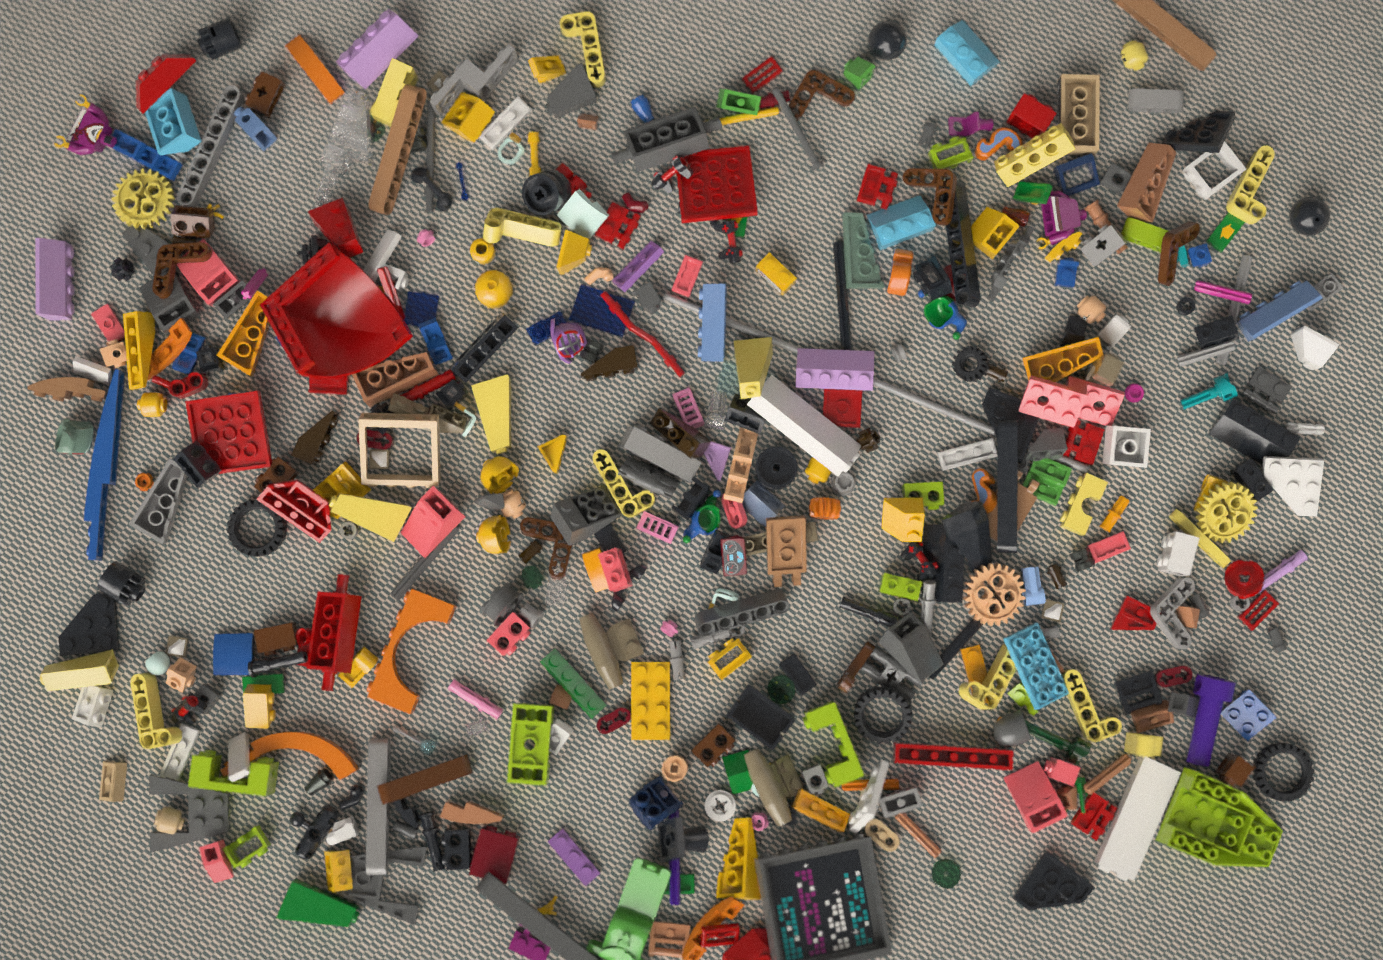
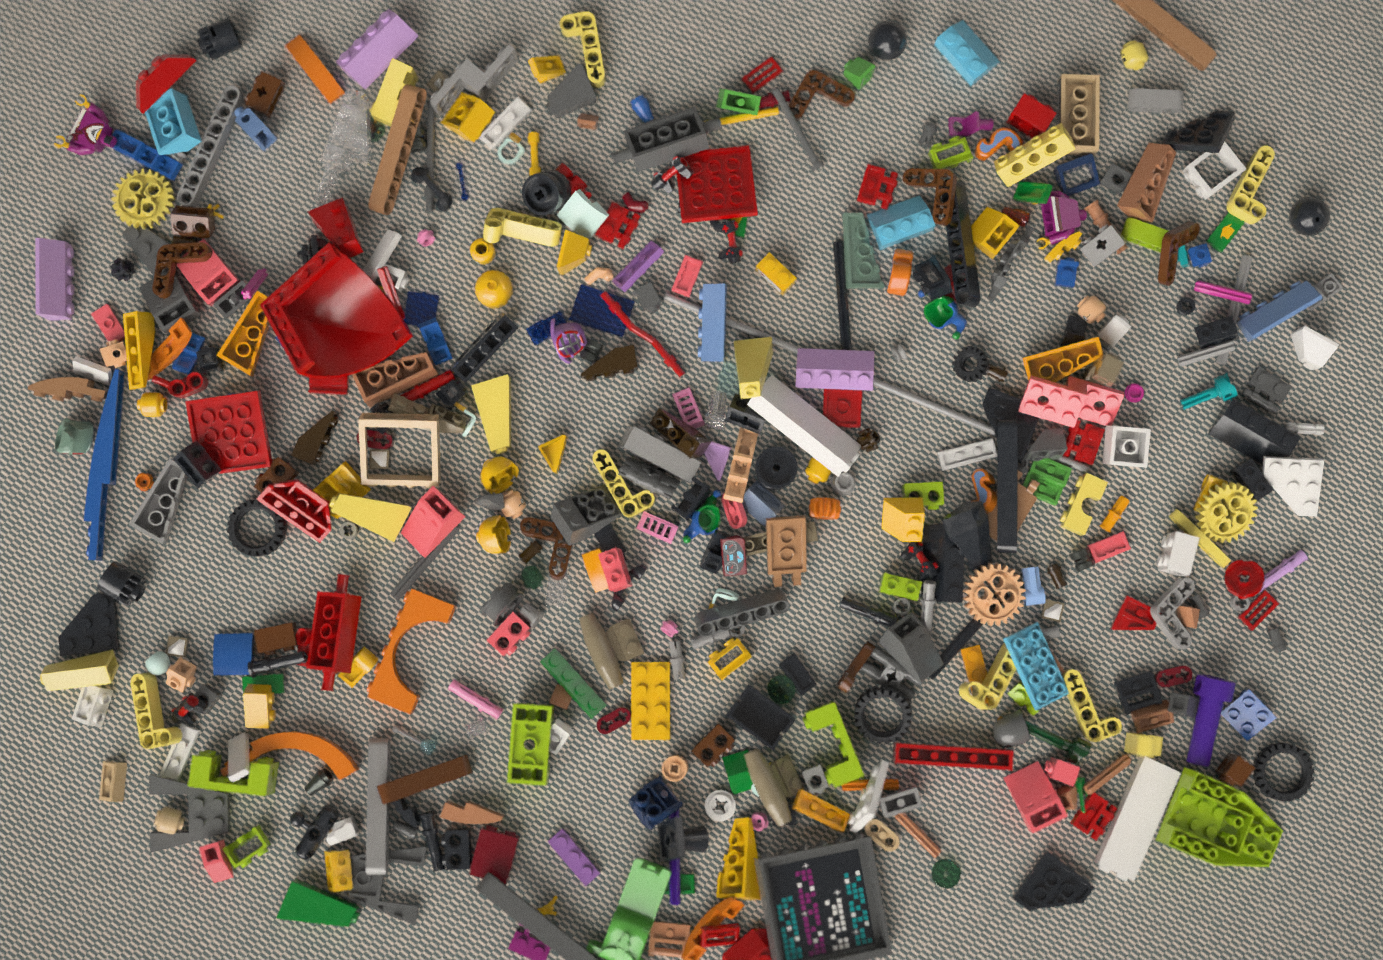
(354, 798): black arm -> none

